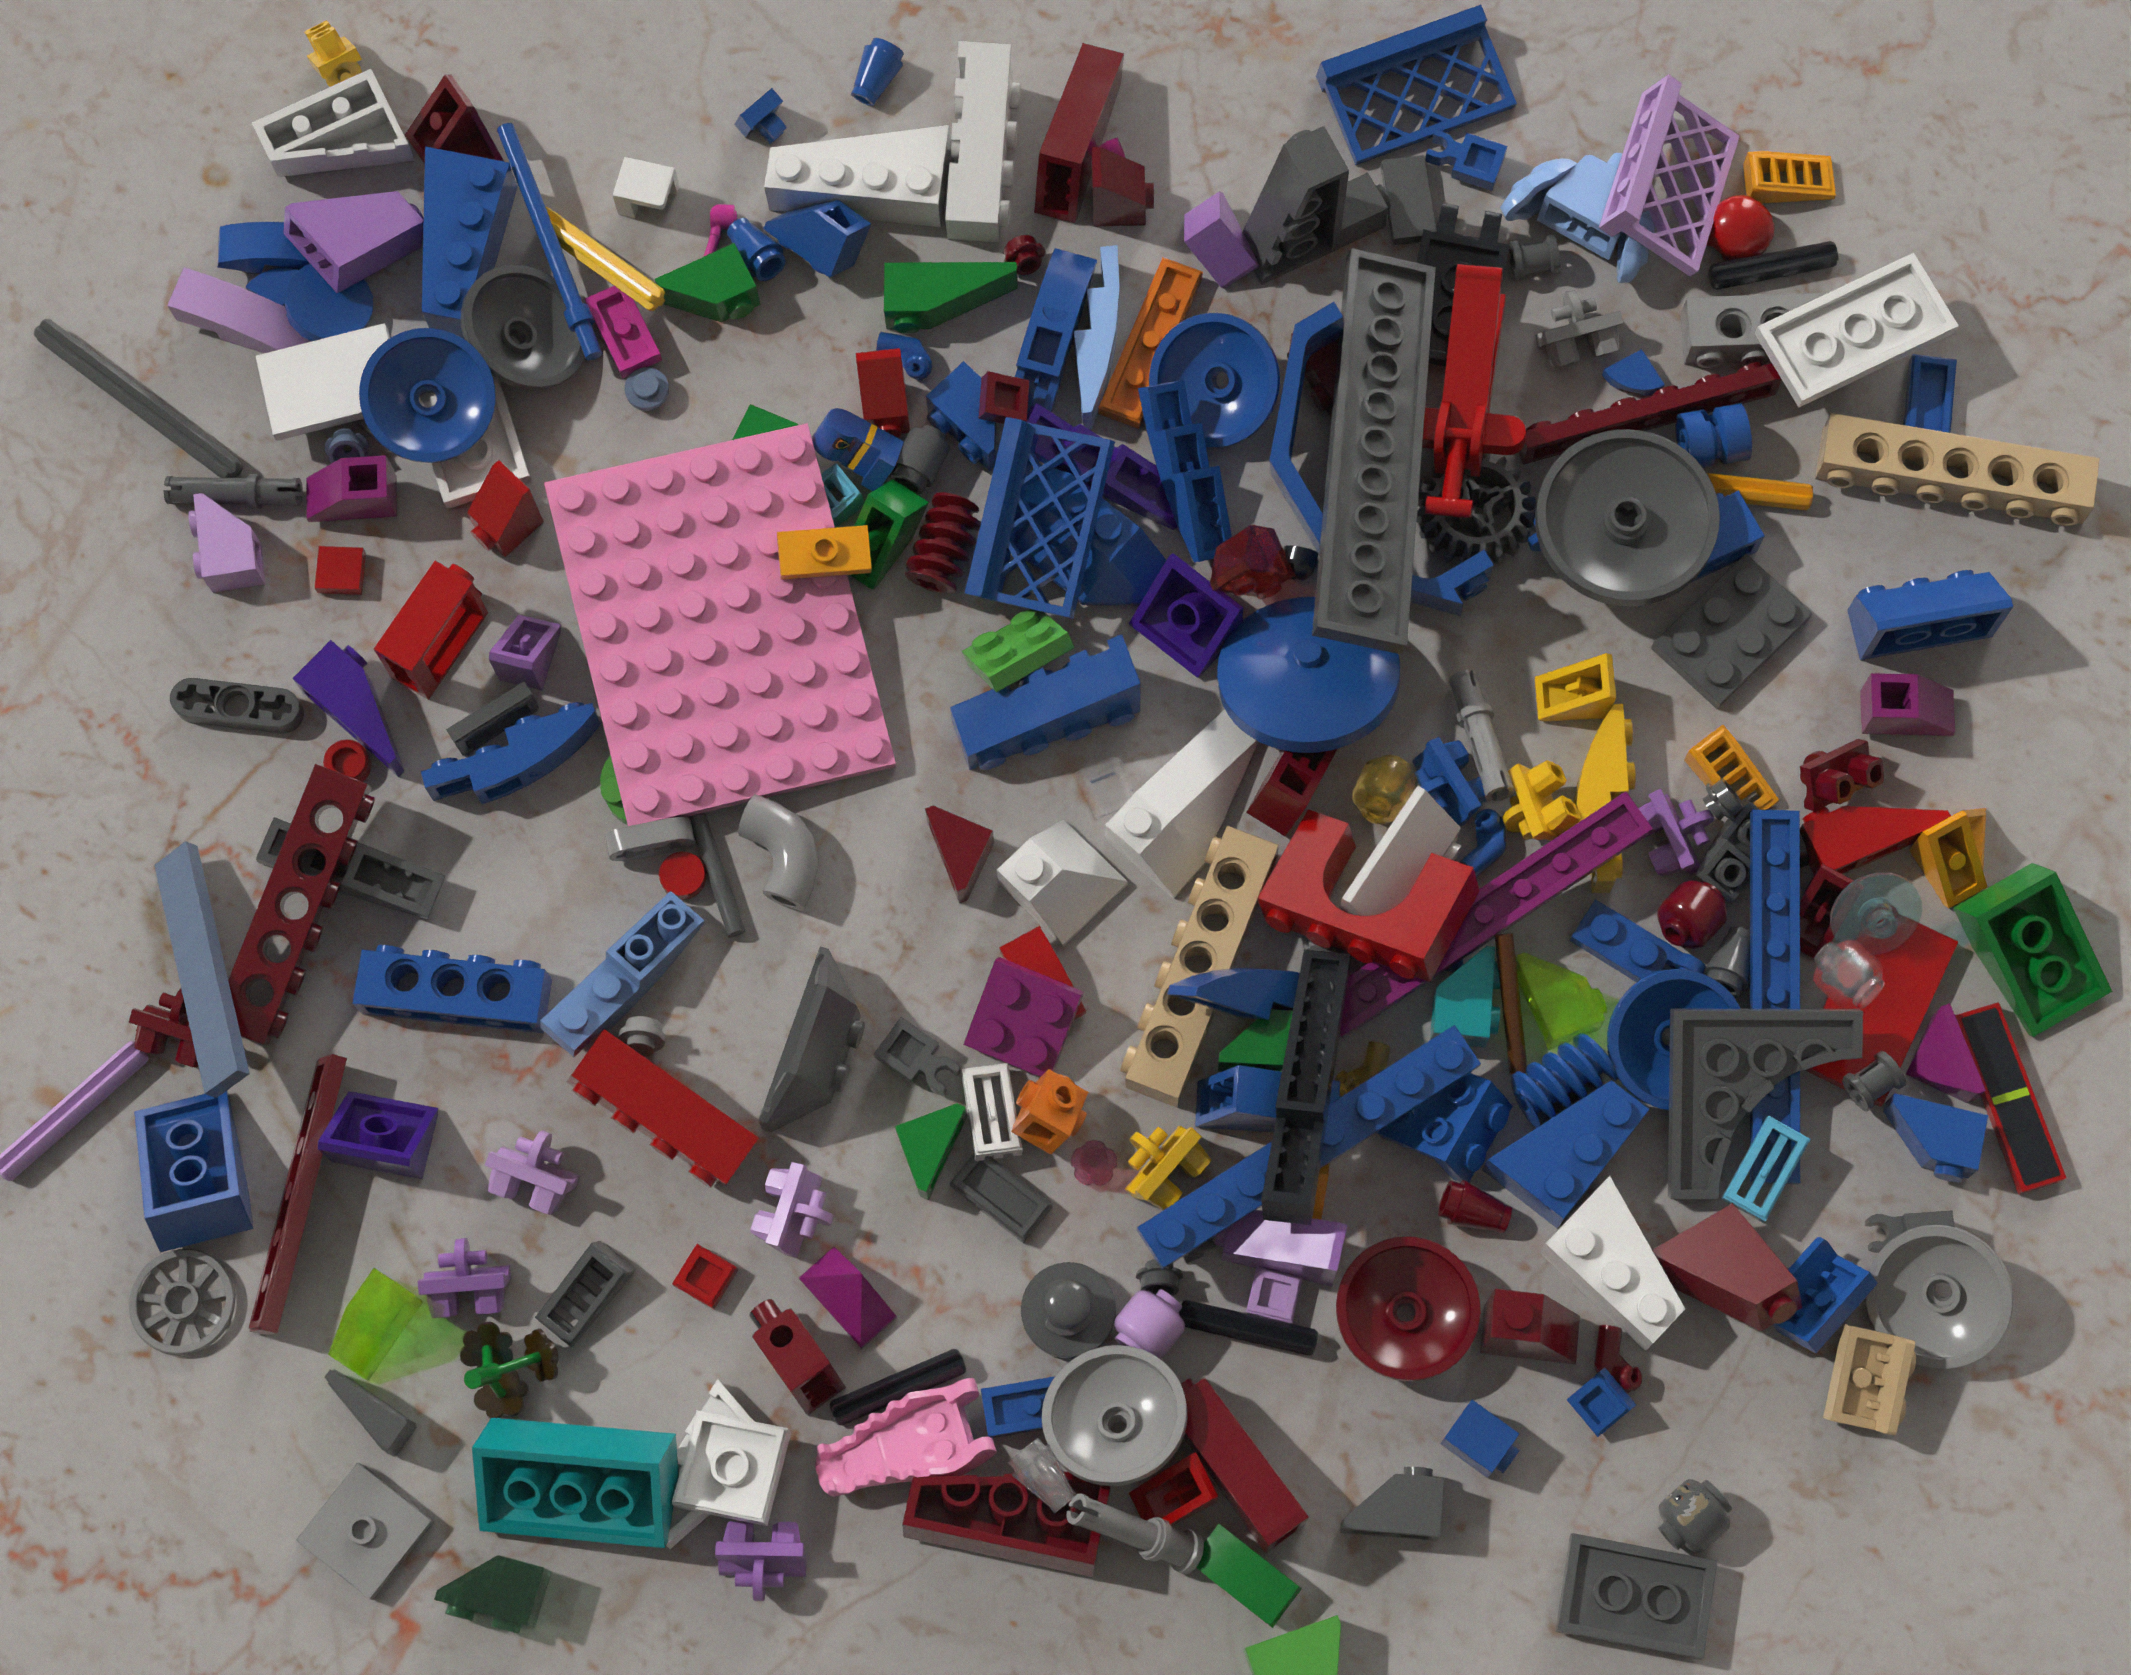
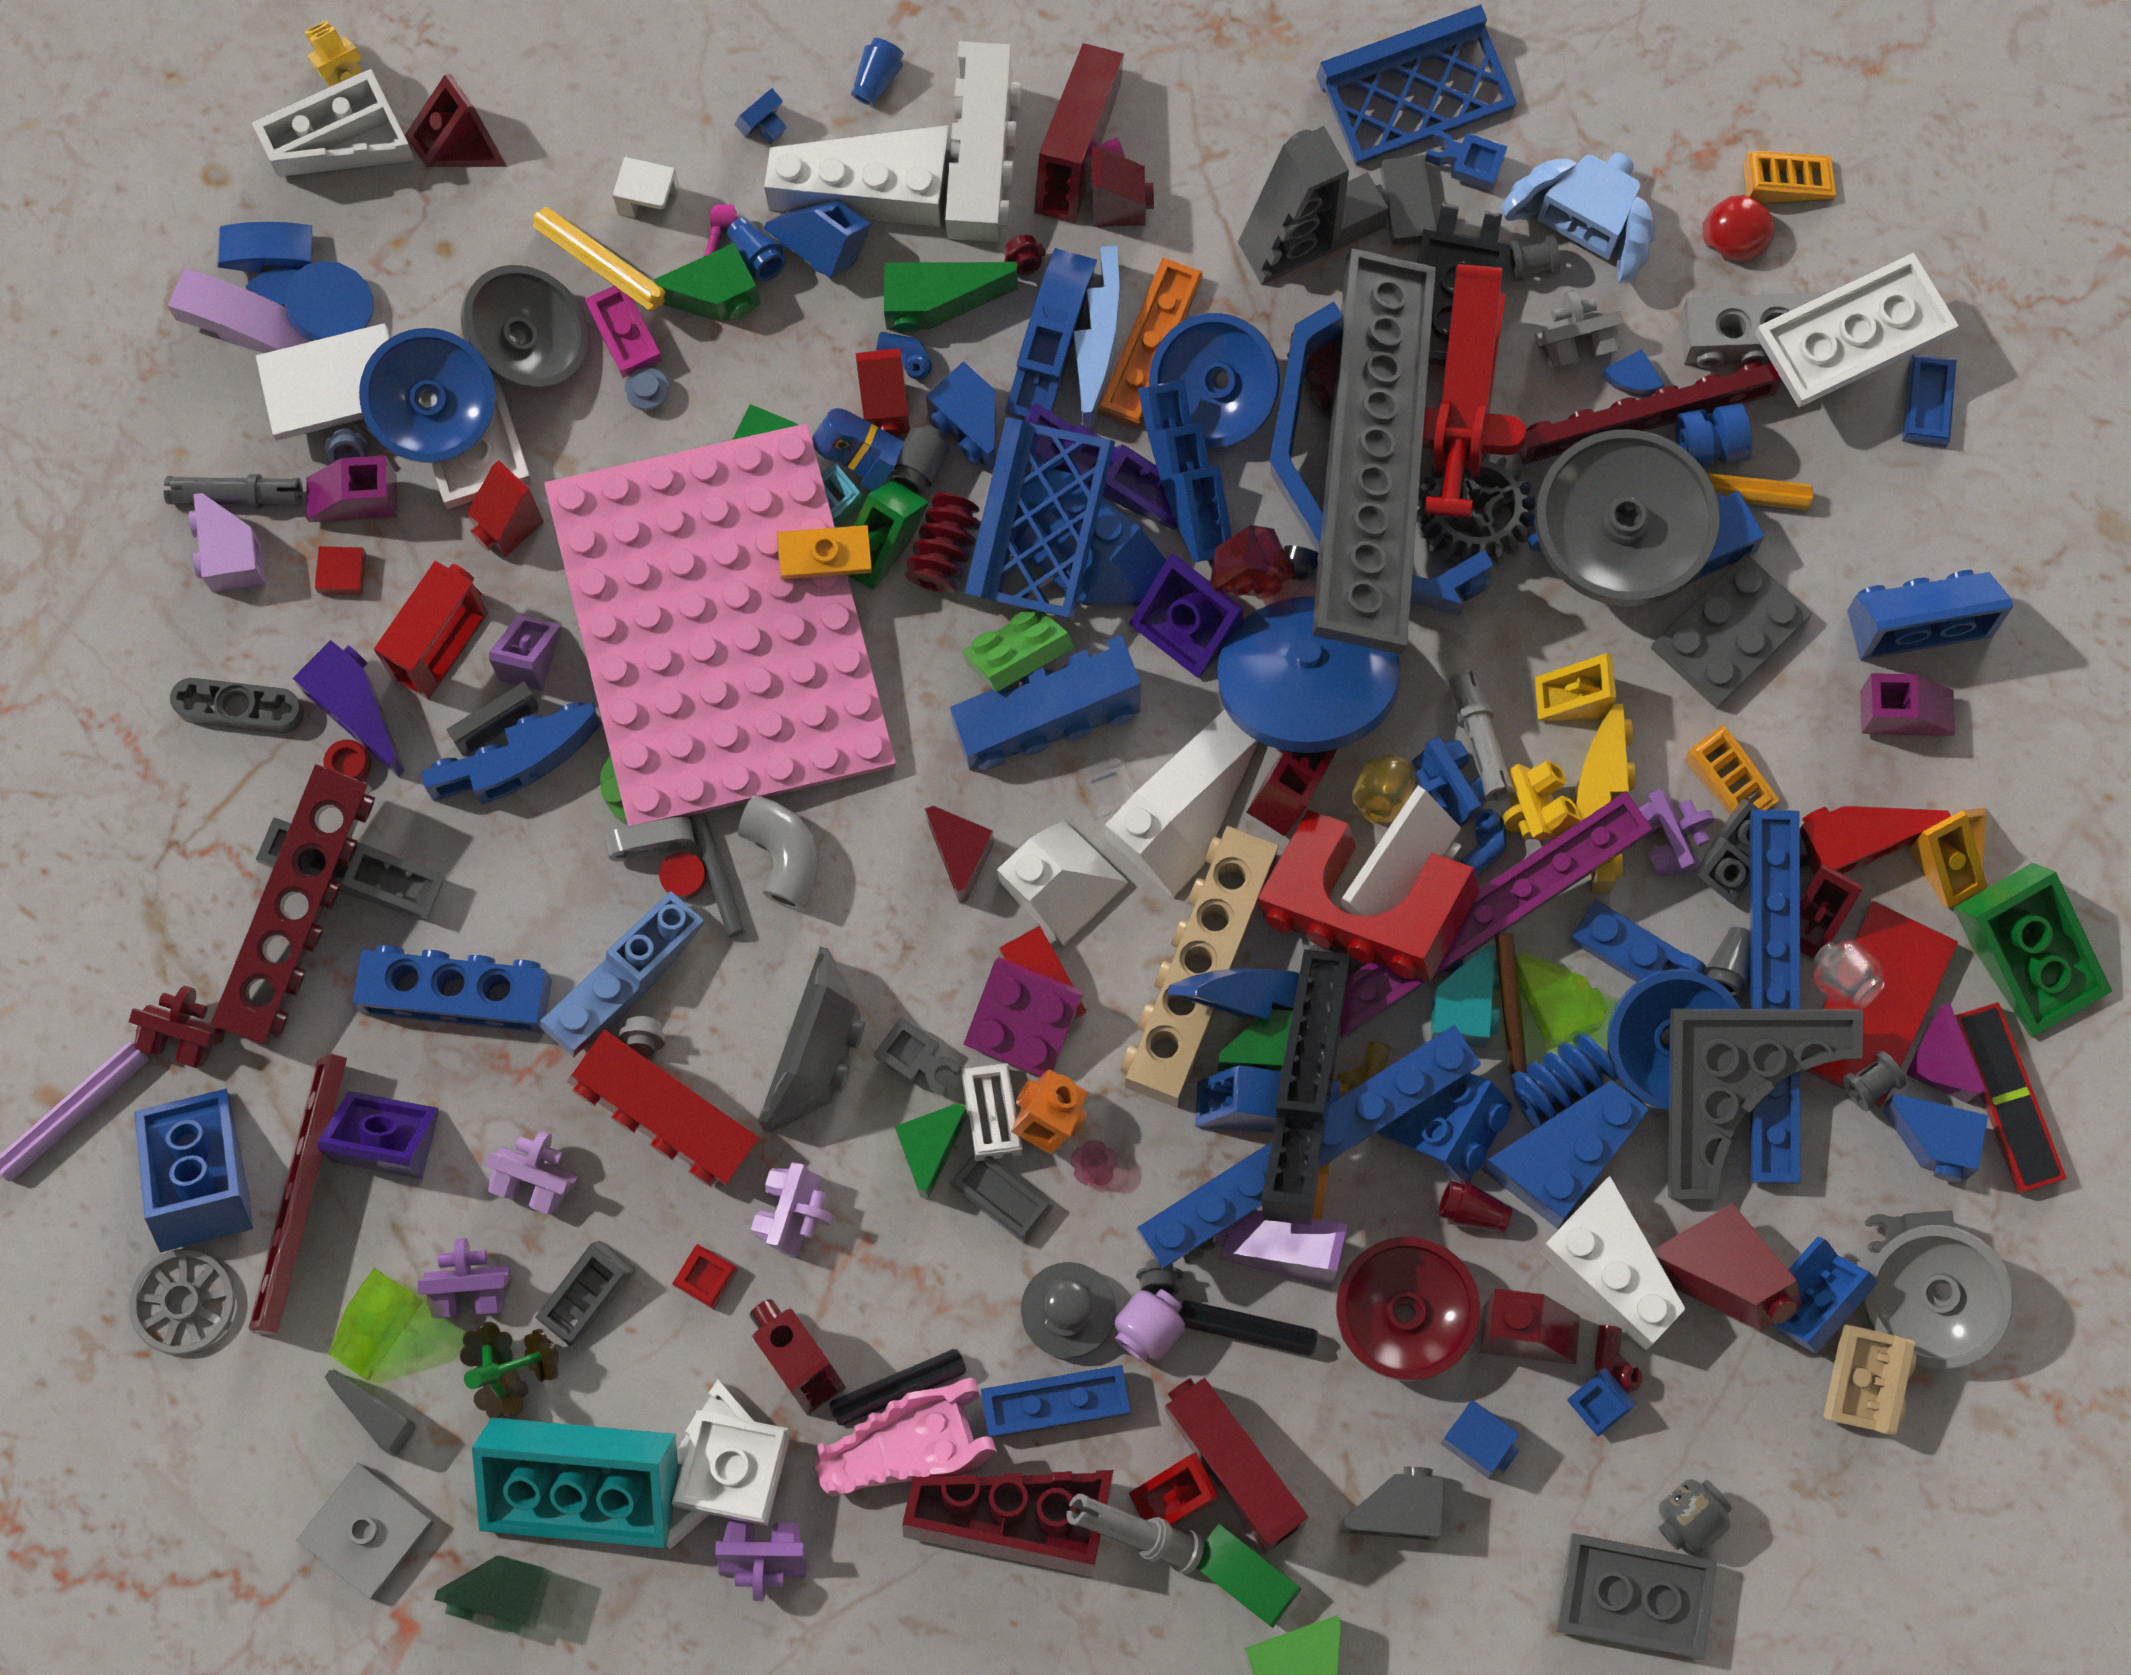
(137, 400): dark grey axle -> none
(201, 970): sand blue tile -> none
(354, 234): medium lavender slope -> none
(462, 229): blue wedge -> none
(577, 313): blue bar -> none
(848, 1297): magenta slope -> none
(1003, 397): dark red tile -> none
(1042, 1474): clear cone -> none
(1111, 1388): light grey dish -> none
(1179, 1149): yellow hips -> none
(1219, 241): medium lavender slope -> none
(1274, 1295): lavender tile -> none
(1645, 160): lavender fence -> none
(1692, 914): dark red head -> none
(1723, 800): dark grey plate -> none
(1746, 1204): medium azure tile -> none
(1773, 265): black axle -> none
(1839, 774): dark red hips -> none
(1871, 900): clear light blue dish -> none
(2023, 466): tan brick -> none

